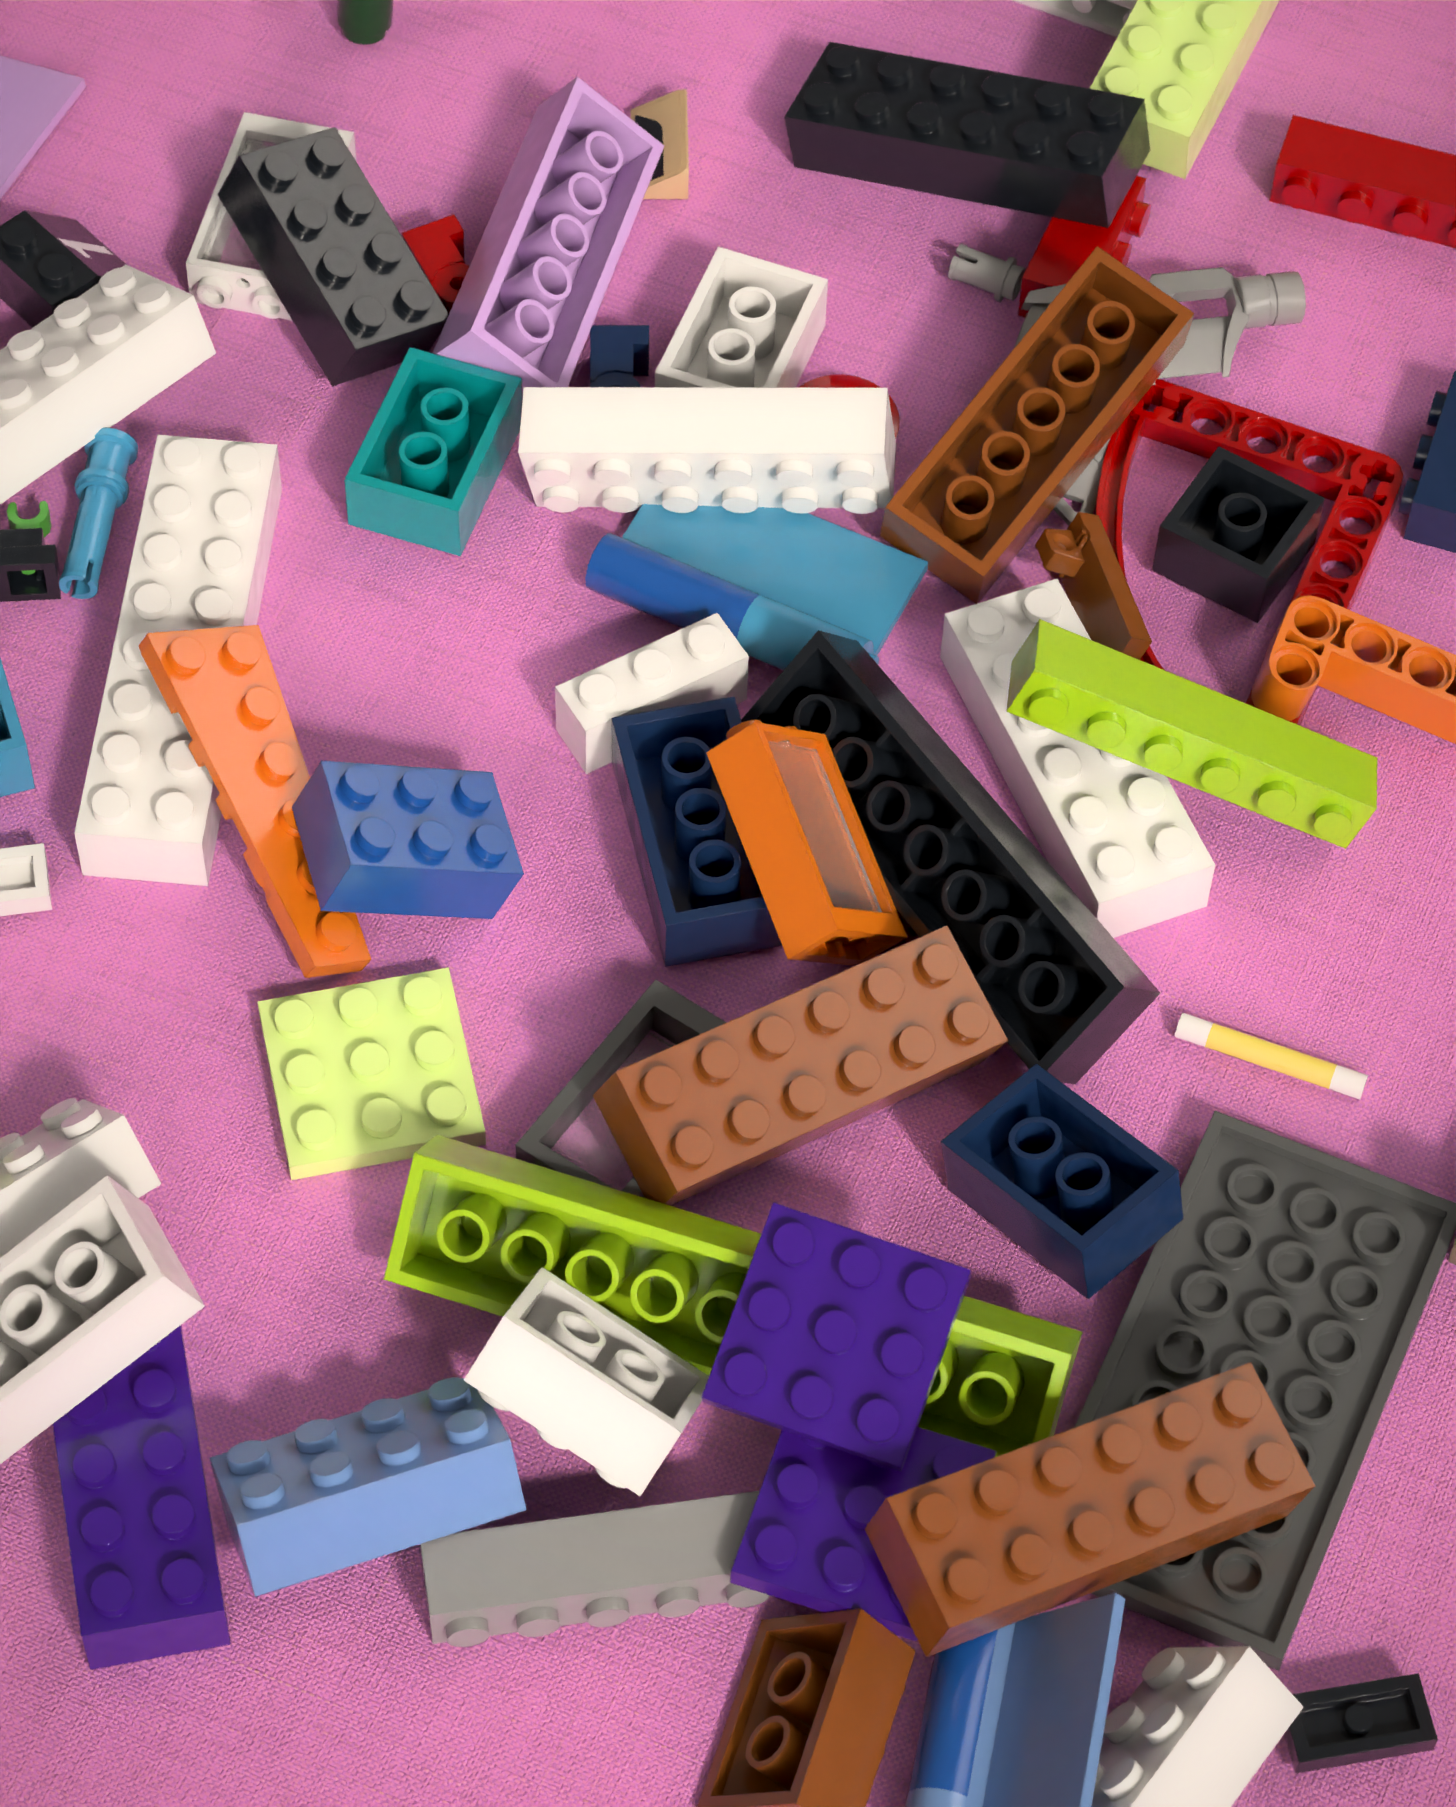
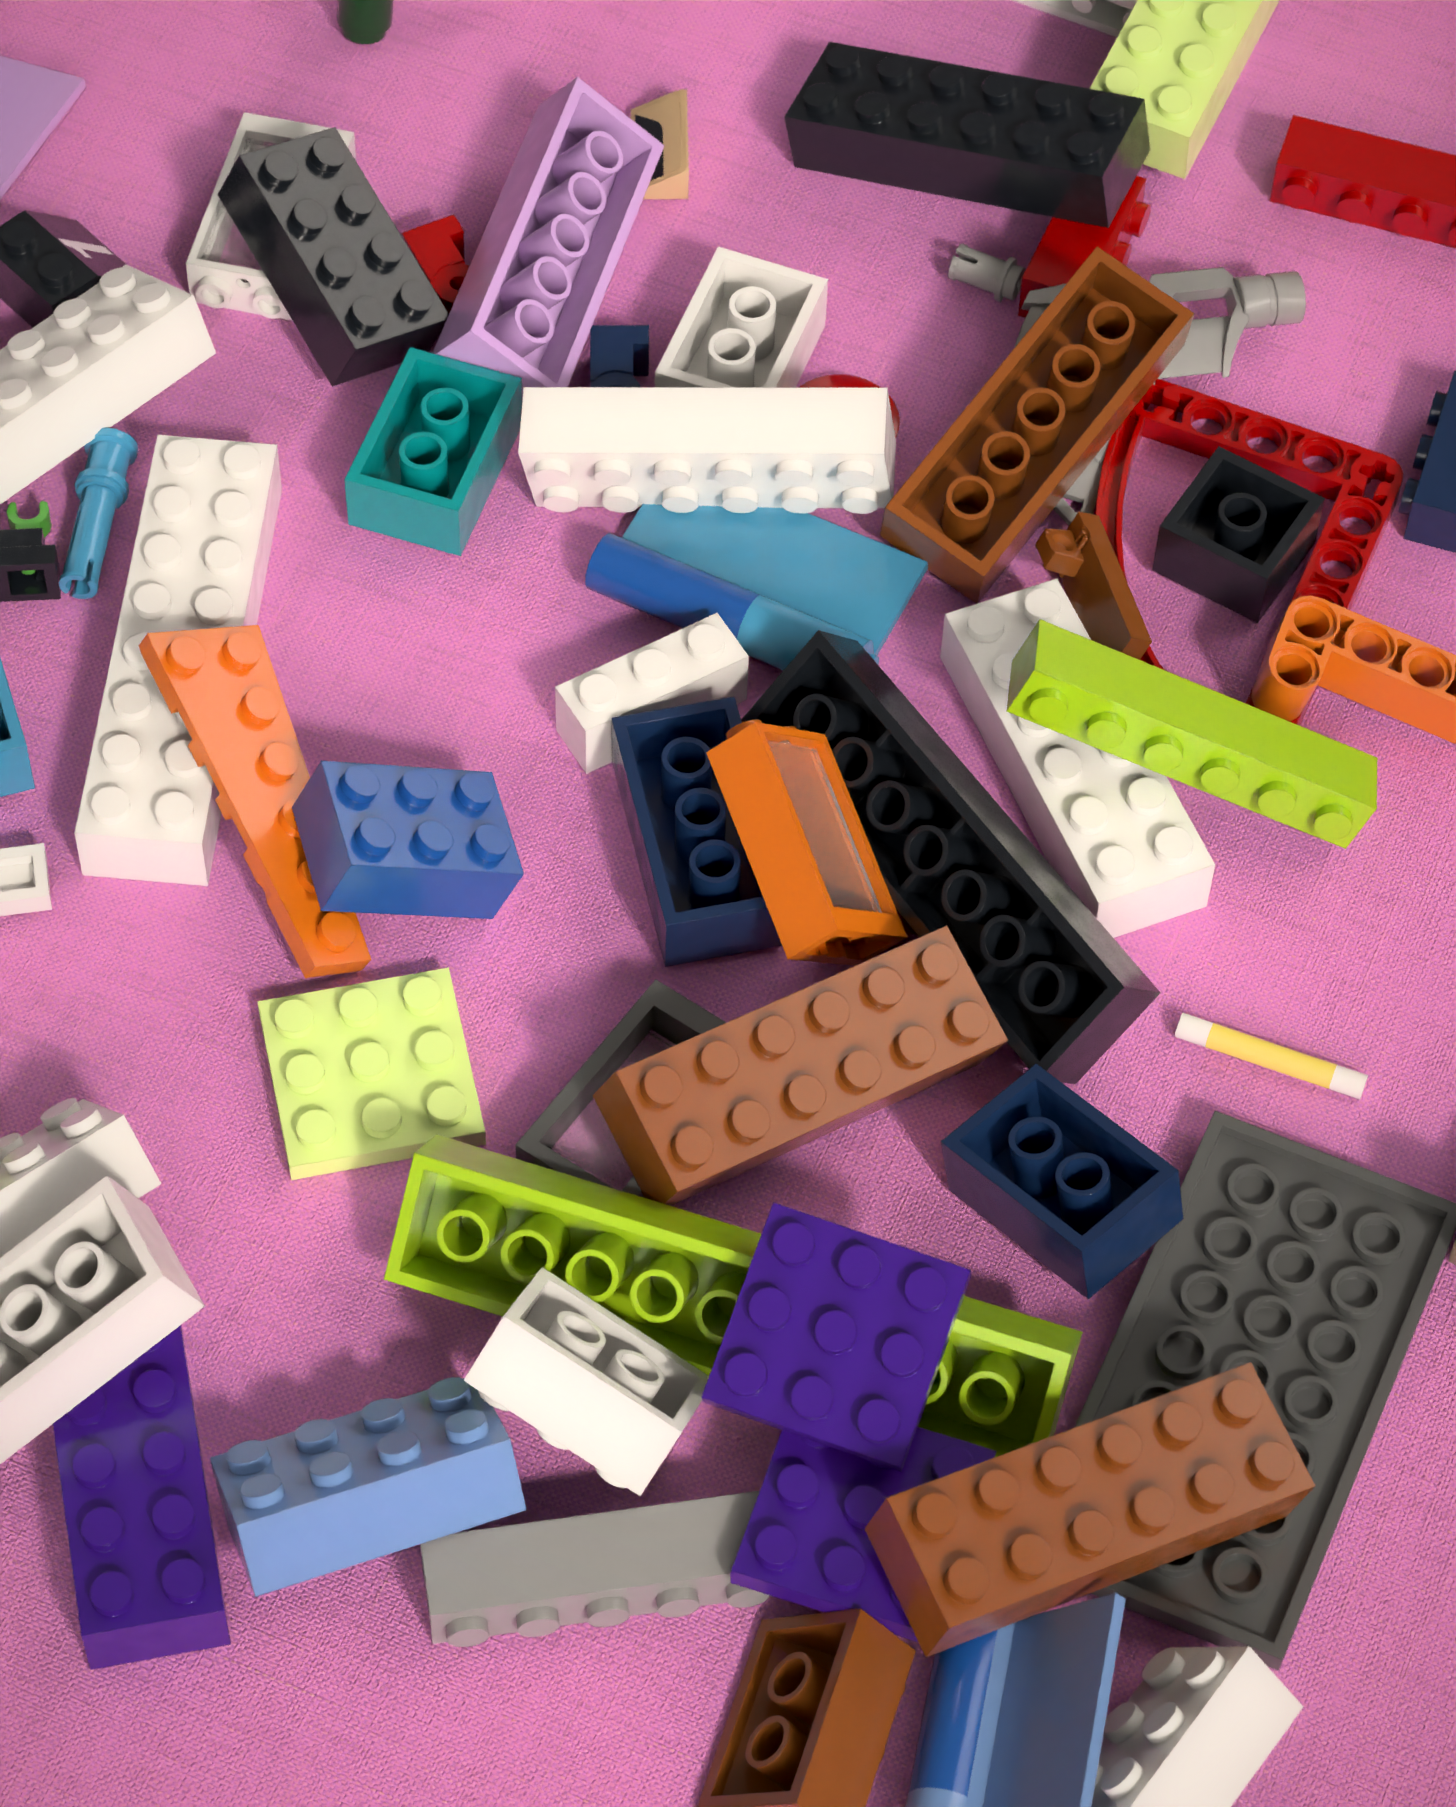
(1360, 1724): black plate -> none

